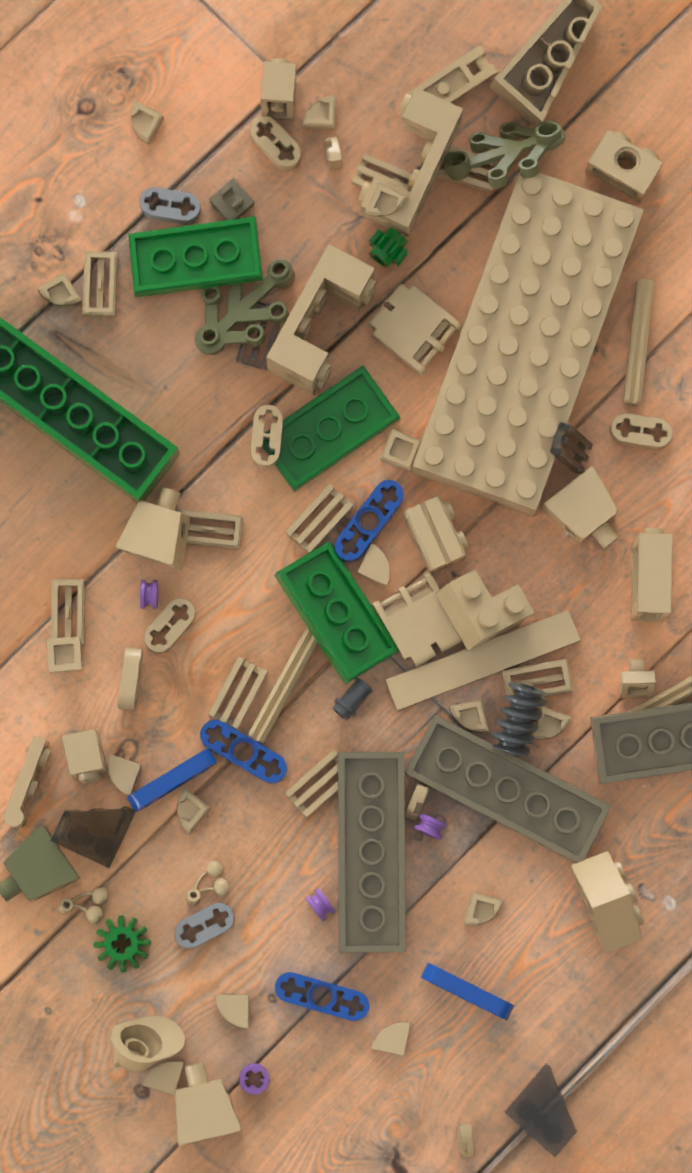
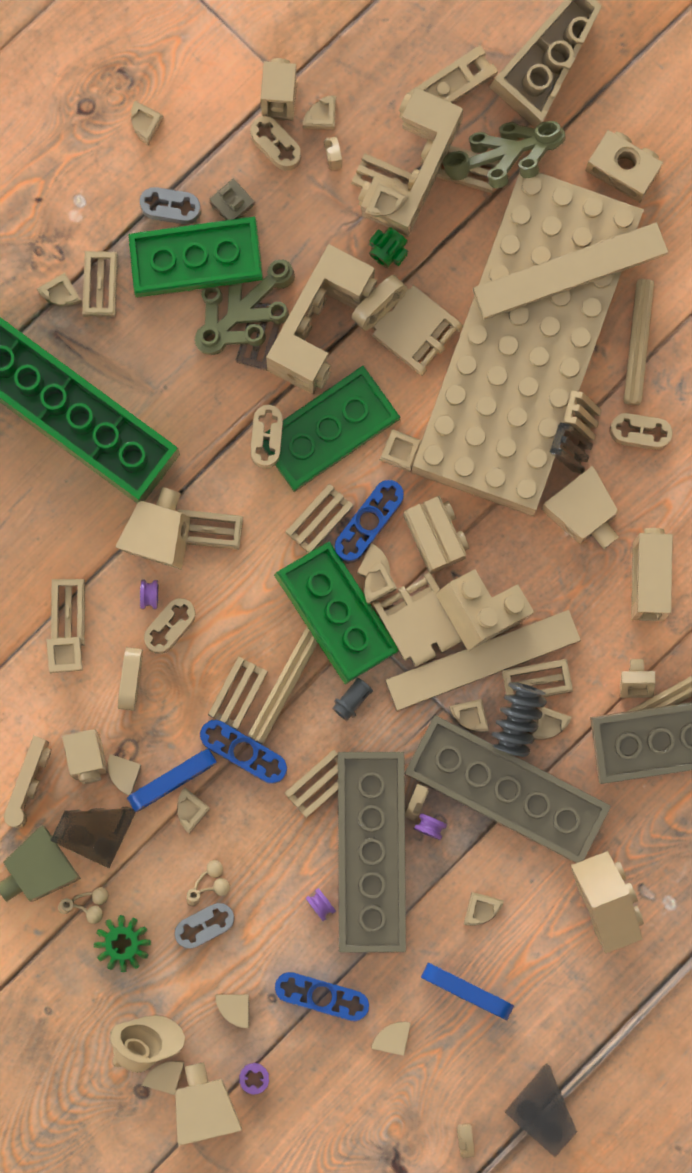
(378, 583): none -> tan tile
(379, 302): none -> tan beam
(570, 271): none -> tan tile
(585, 410): none -> tan tile

